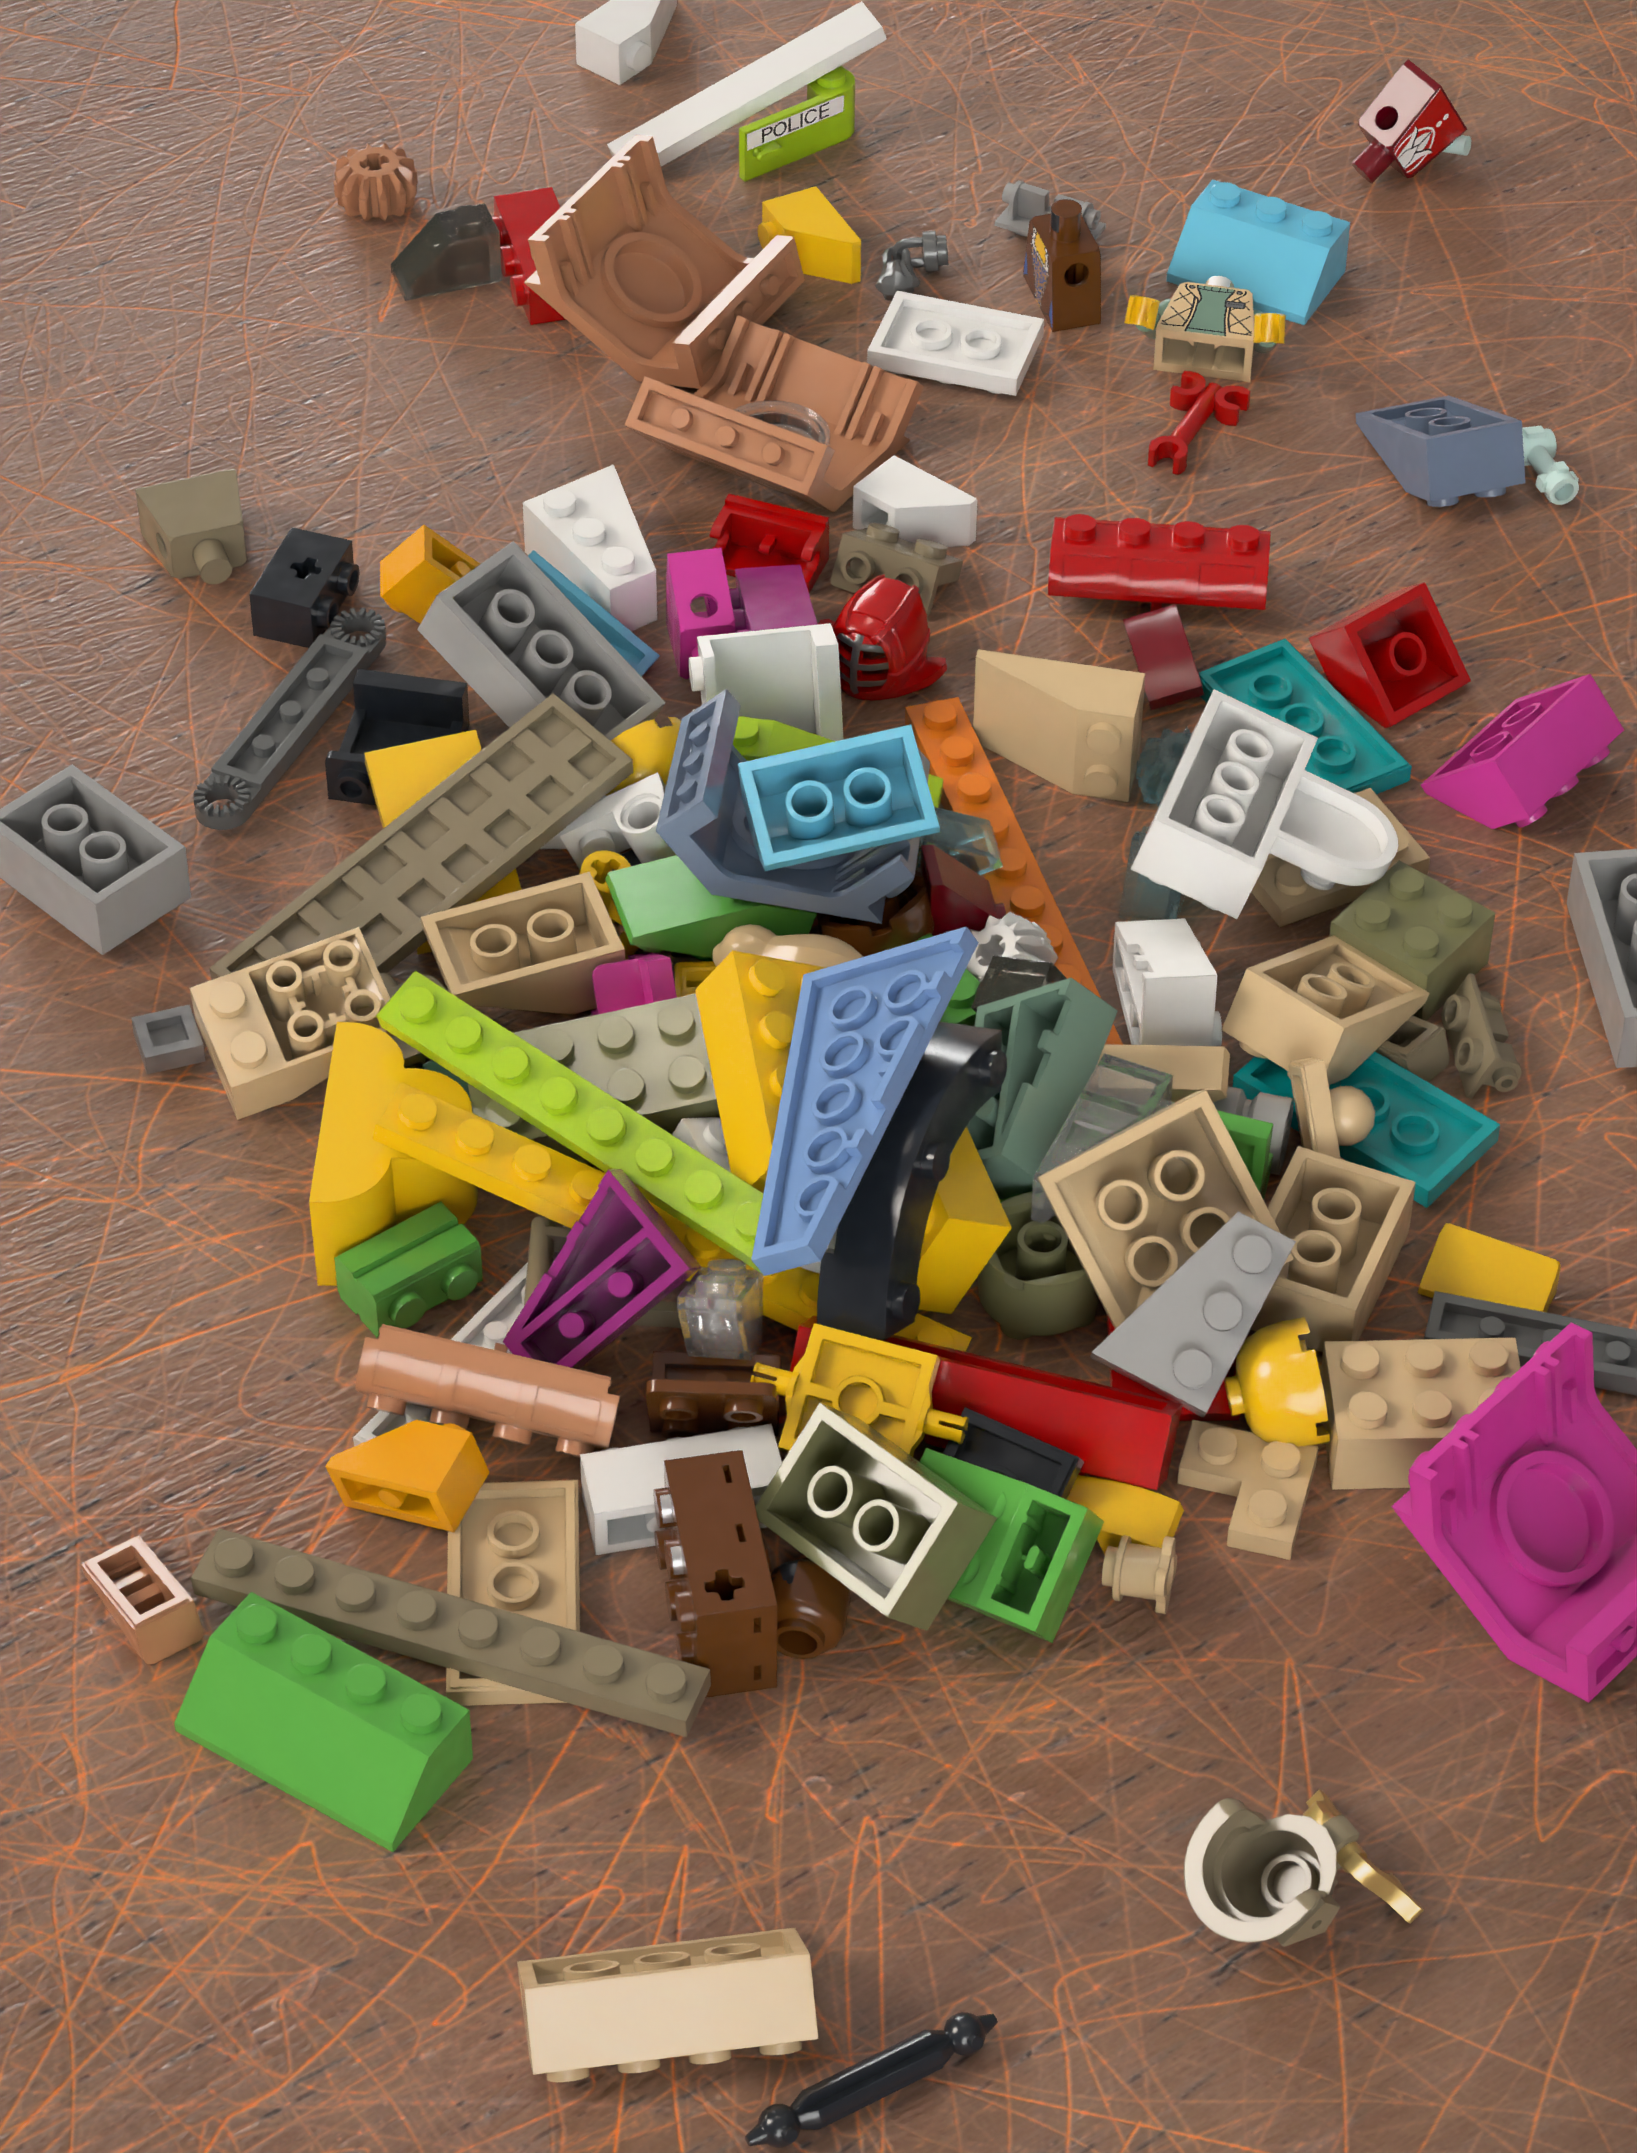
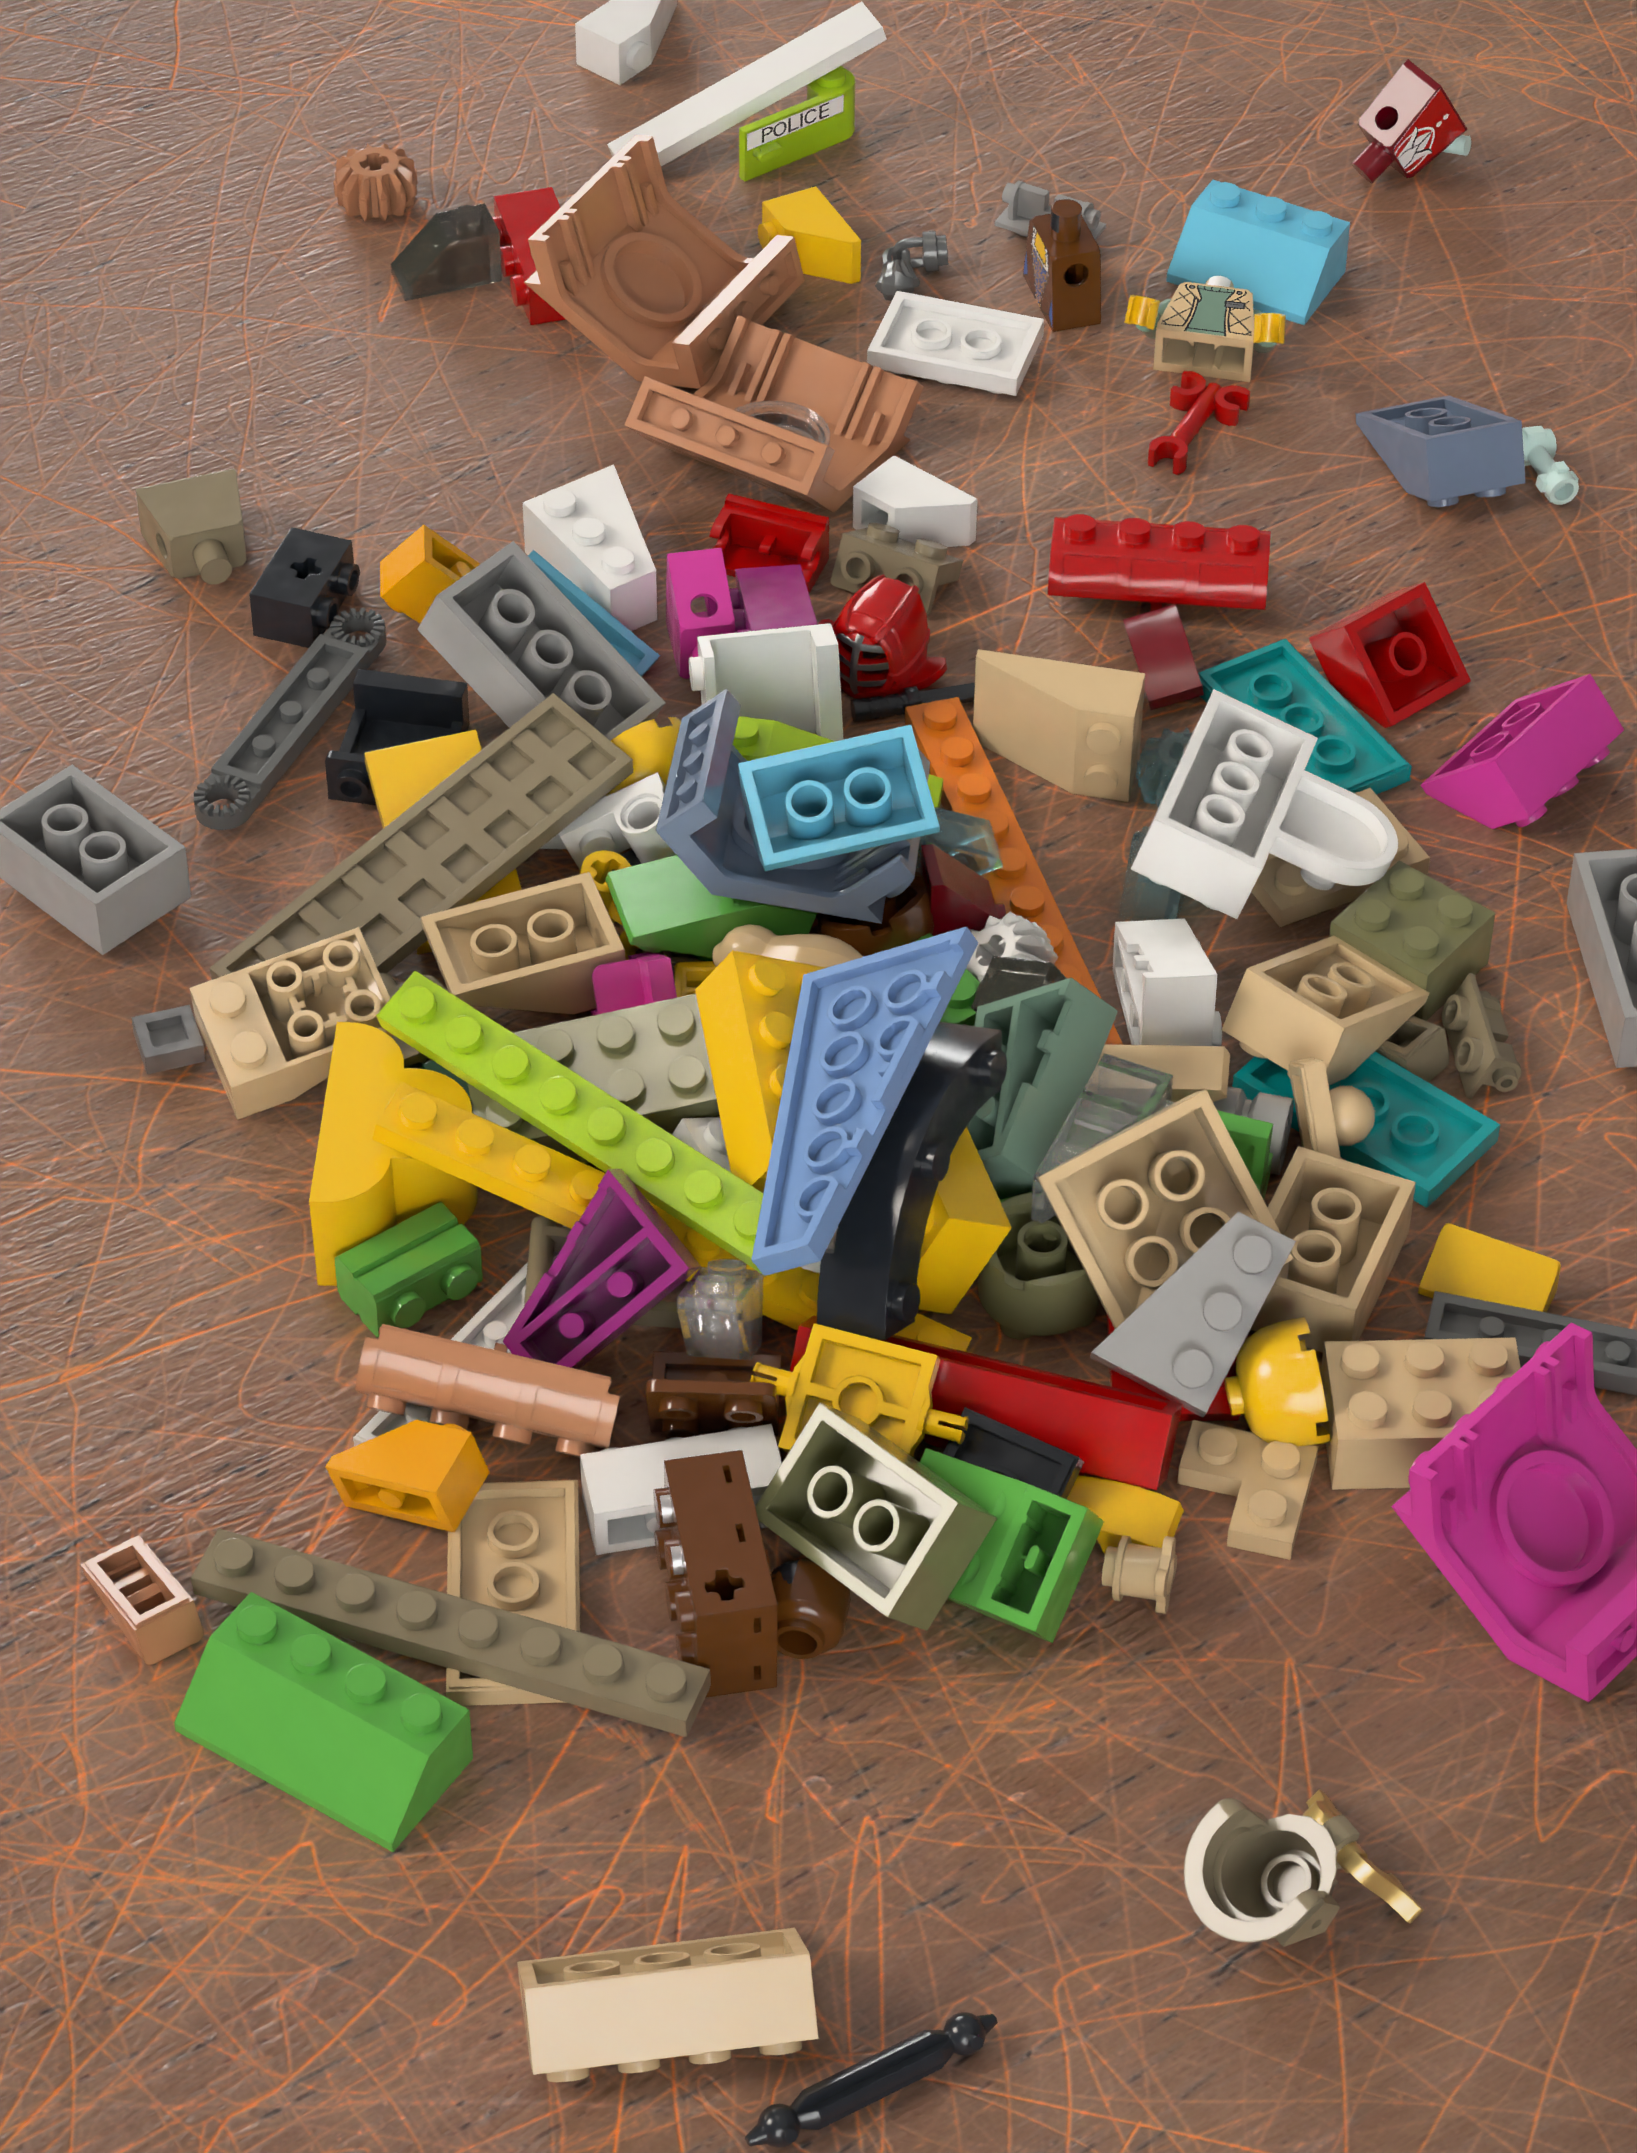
(893, 704): none -> black piece

